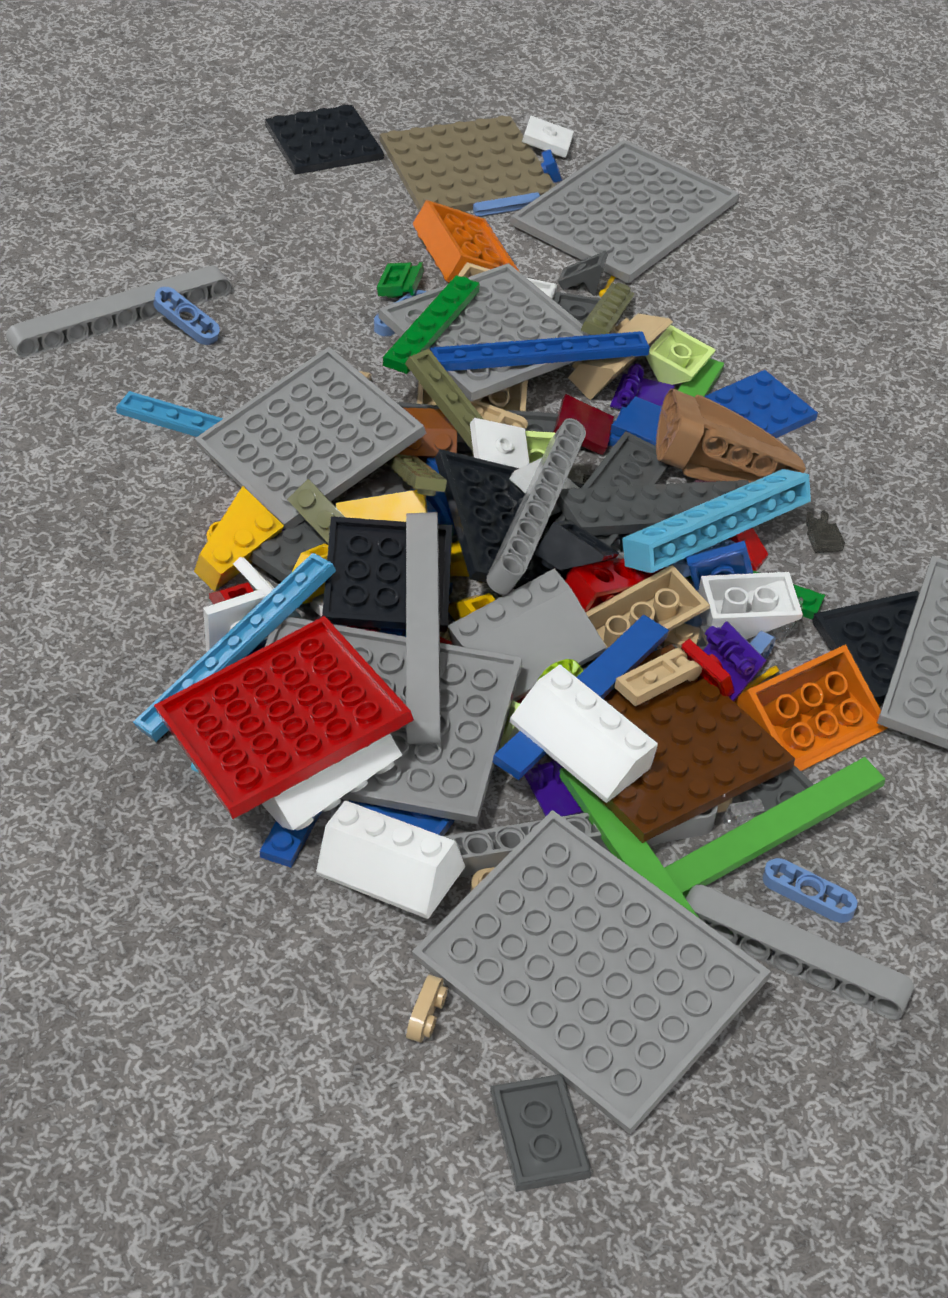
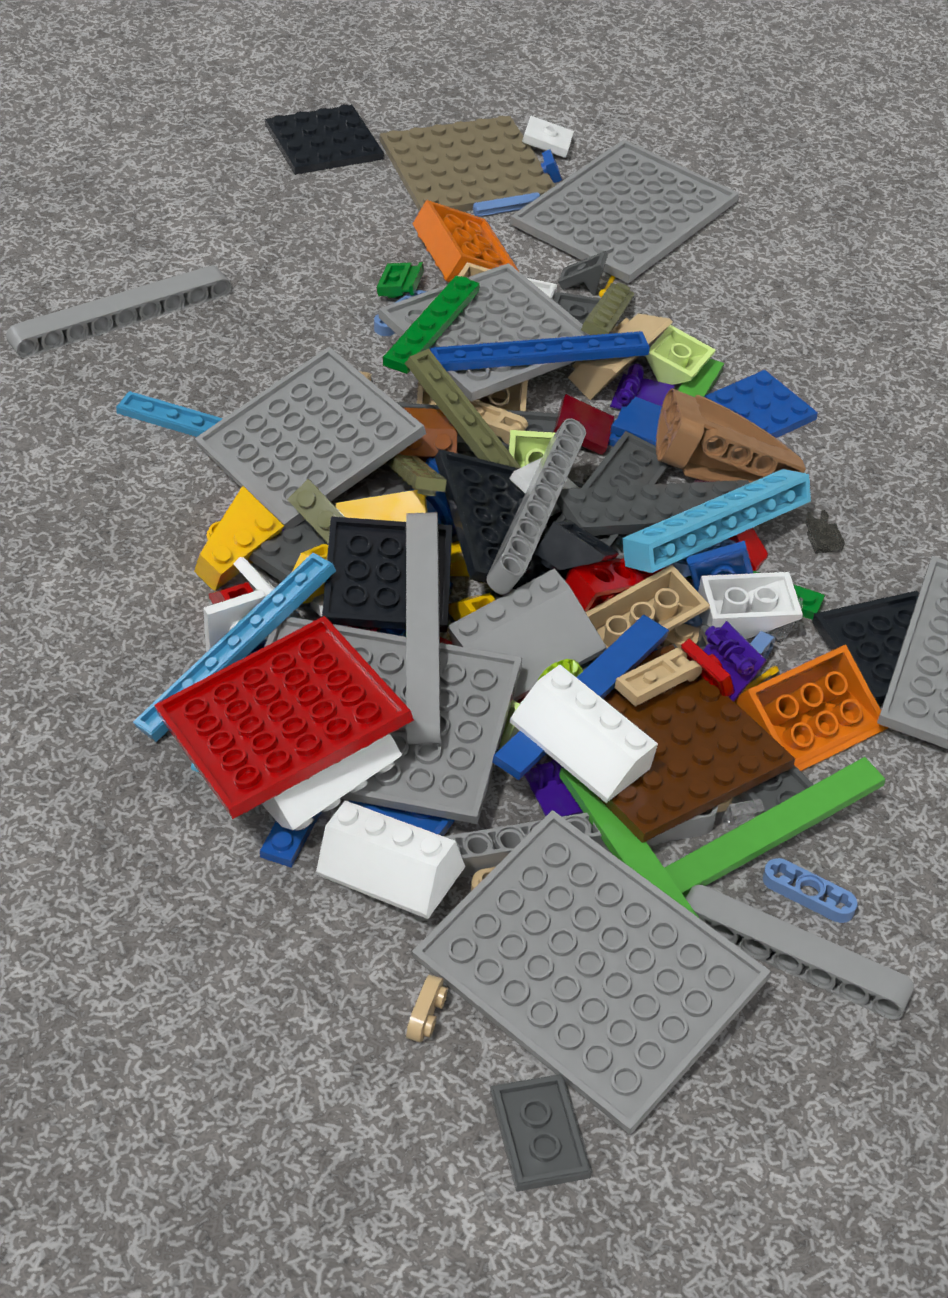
(181, 305): medium blue beam -> none
(499, 443): white plate -> none

